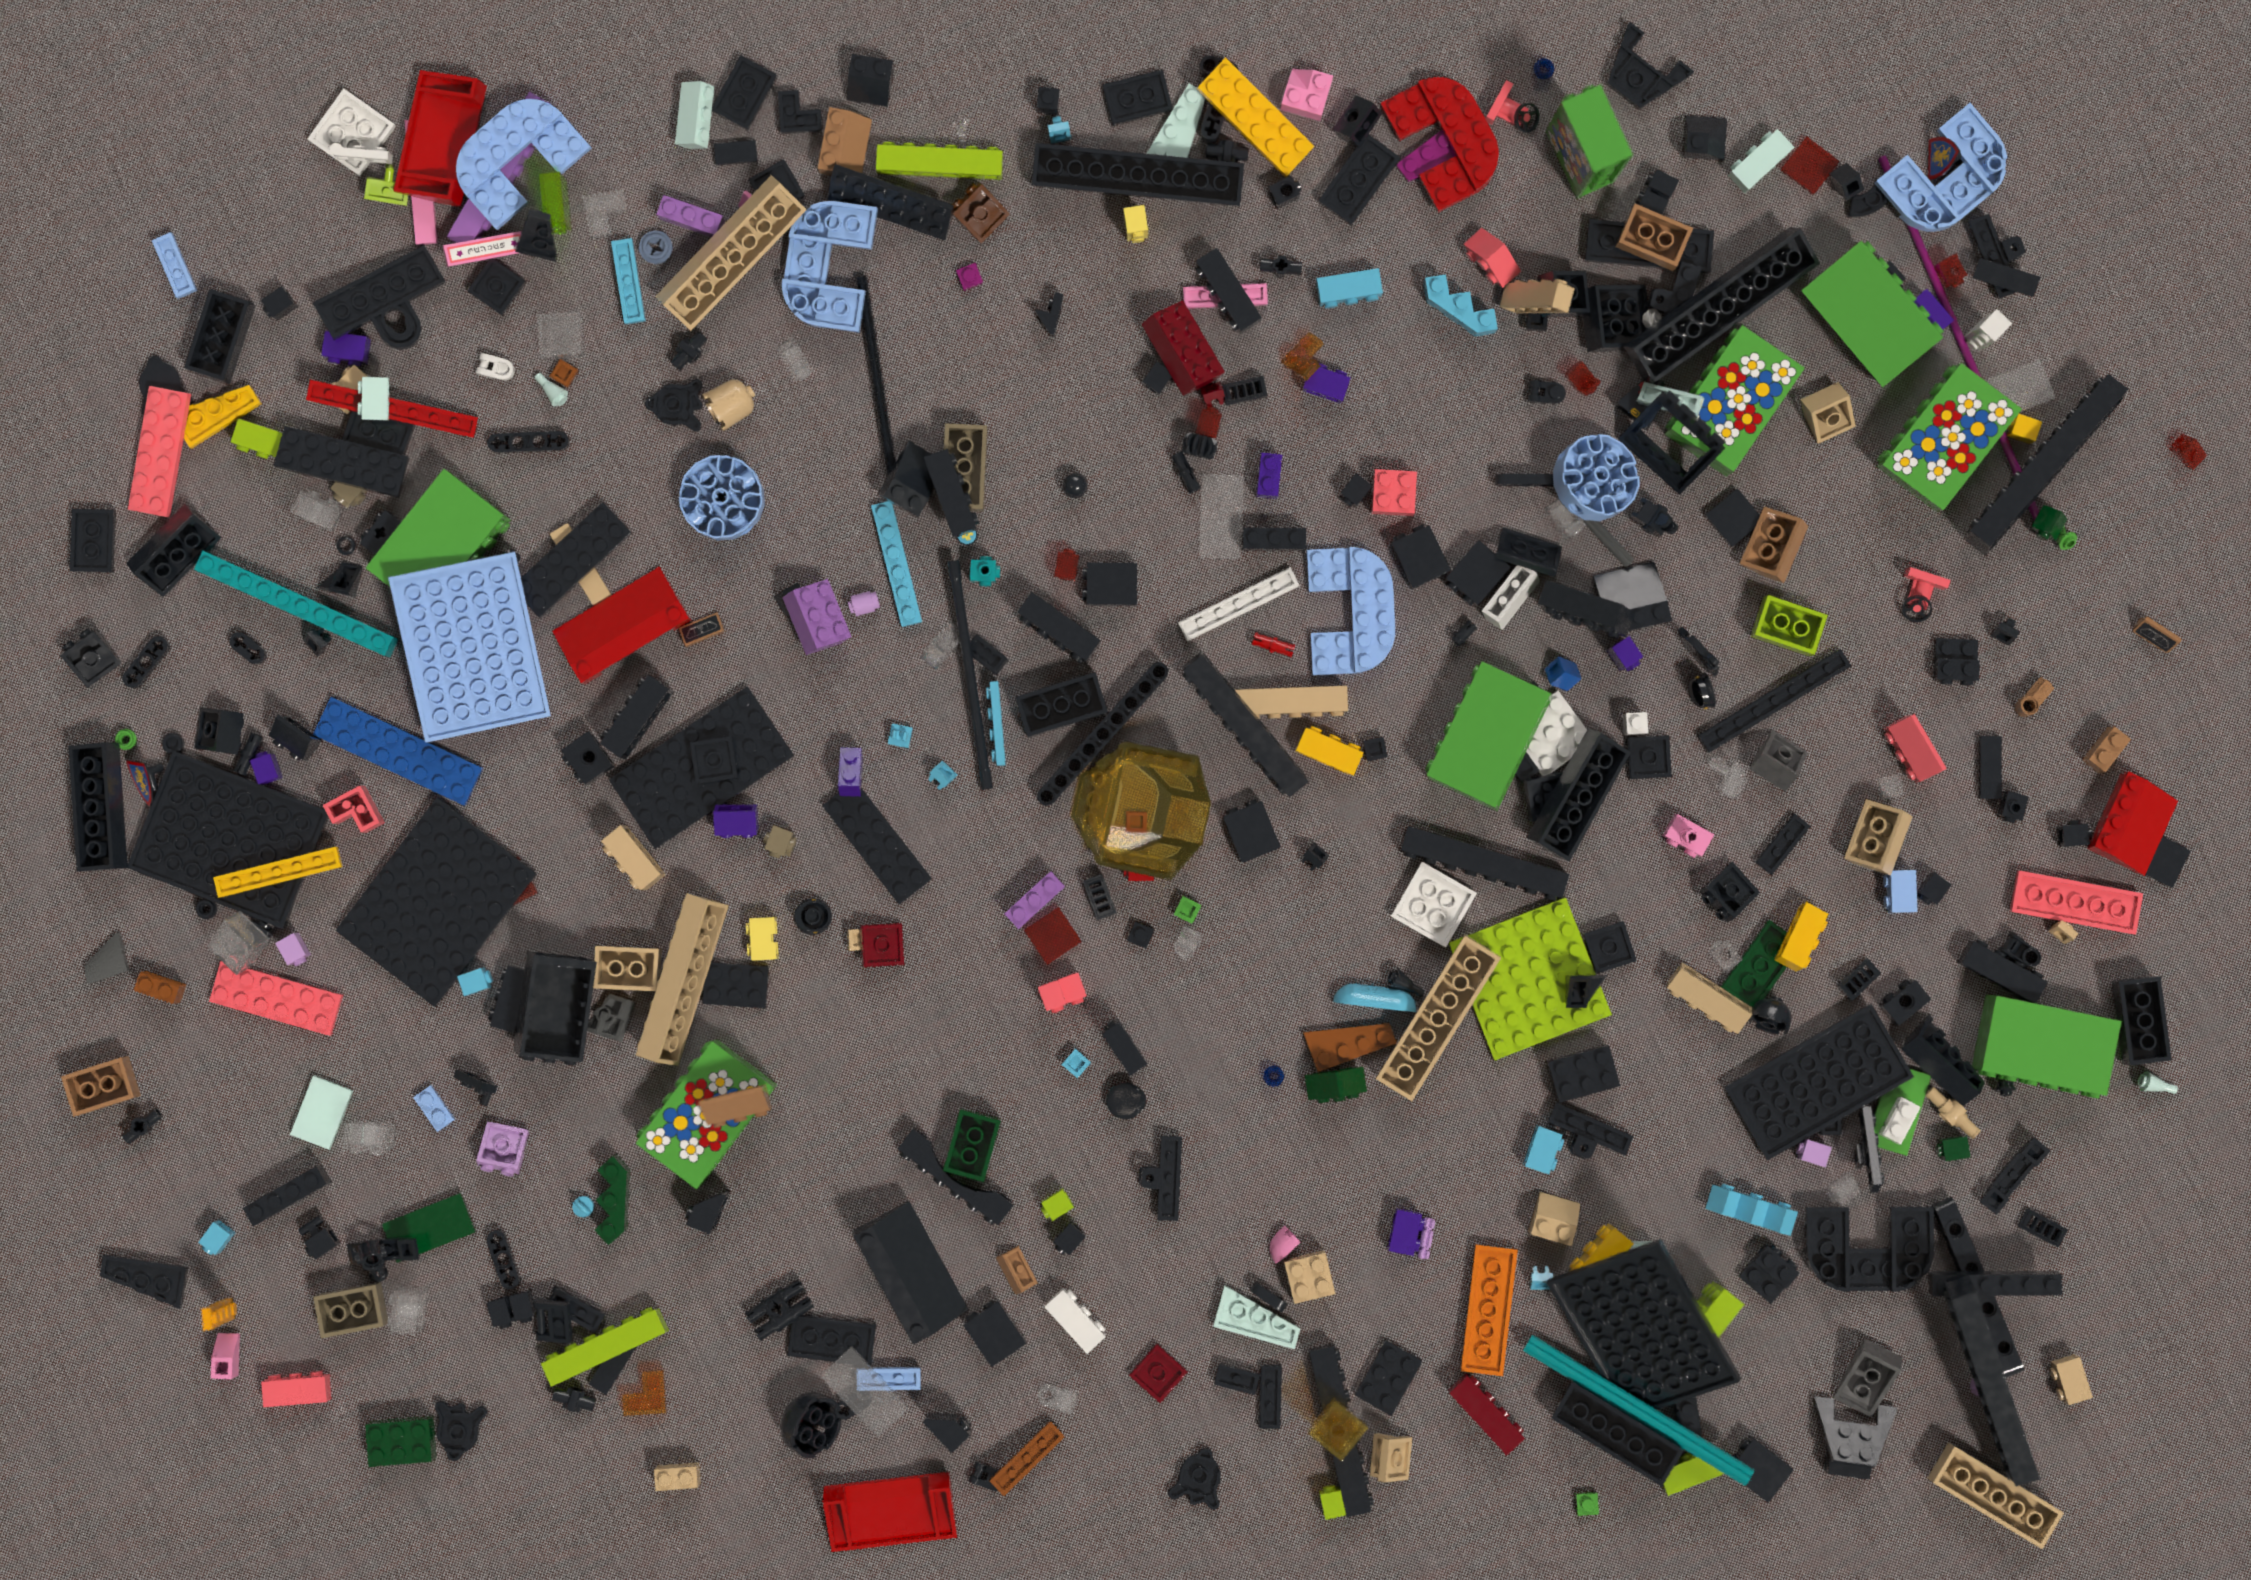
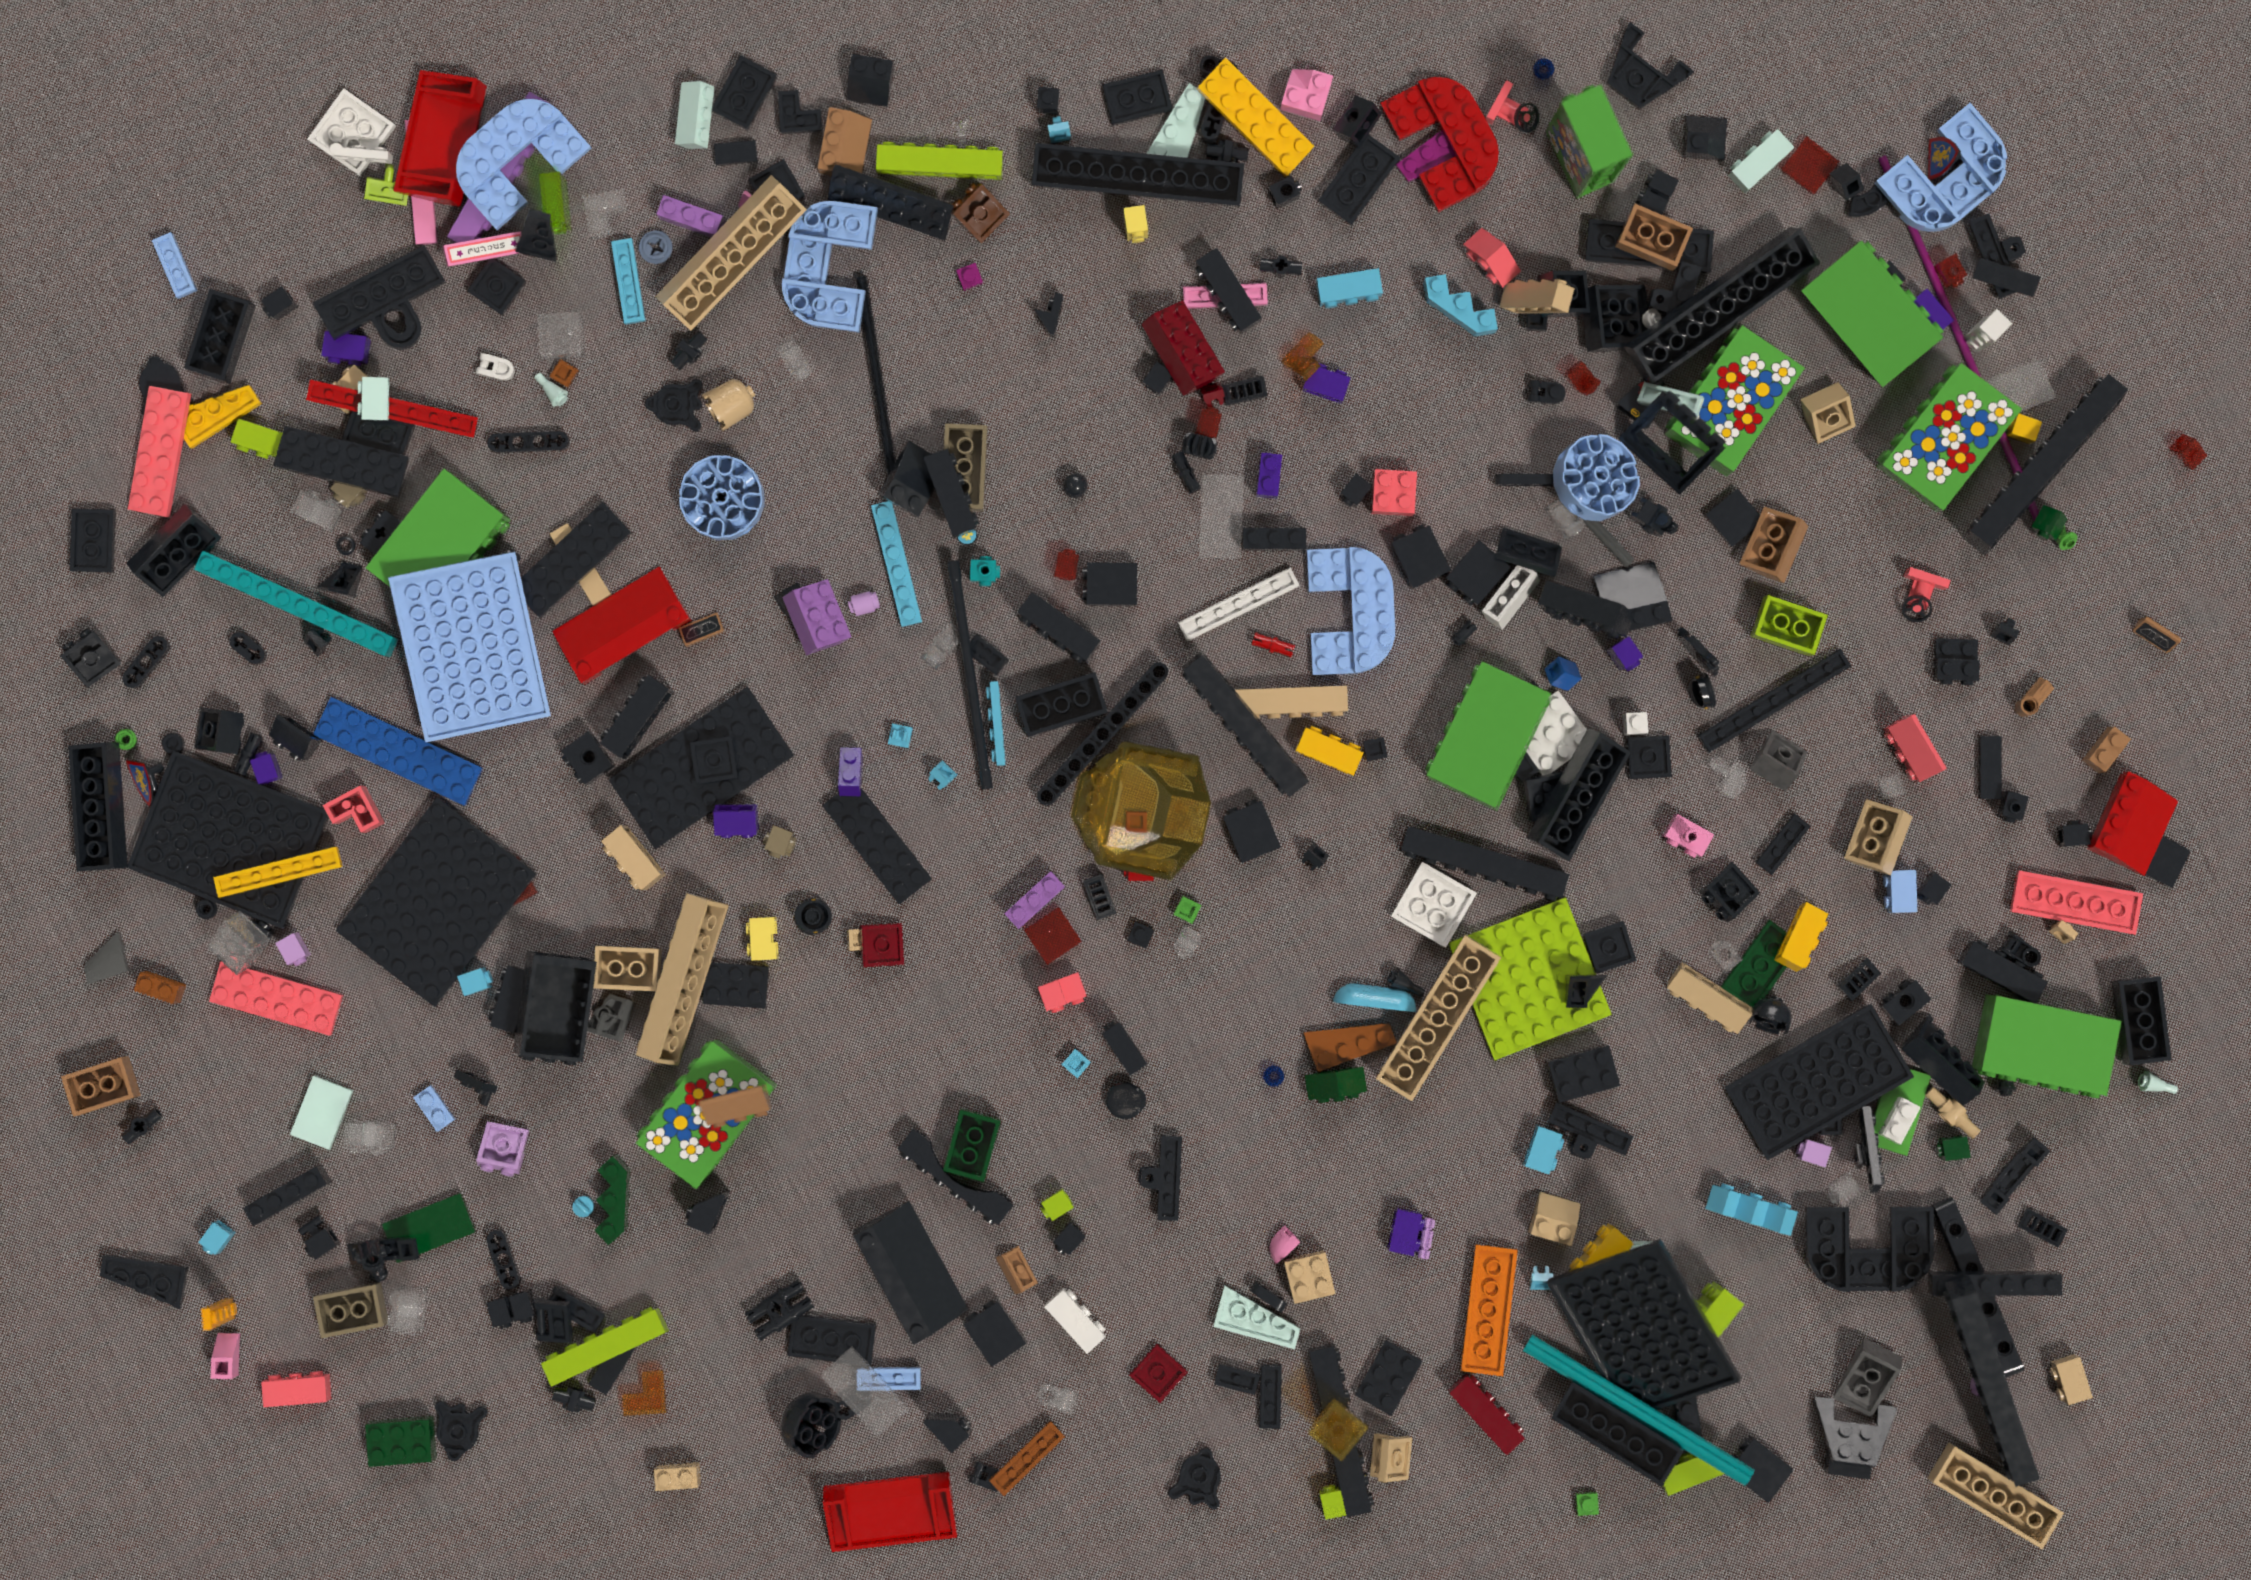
(1769, 1273): black plate -> none

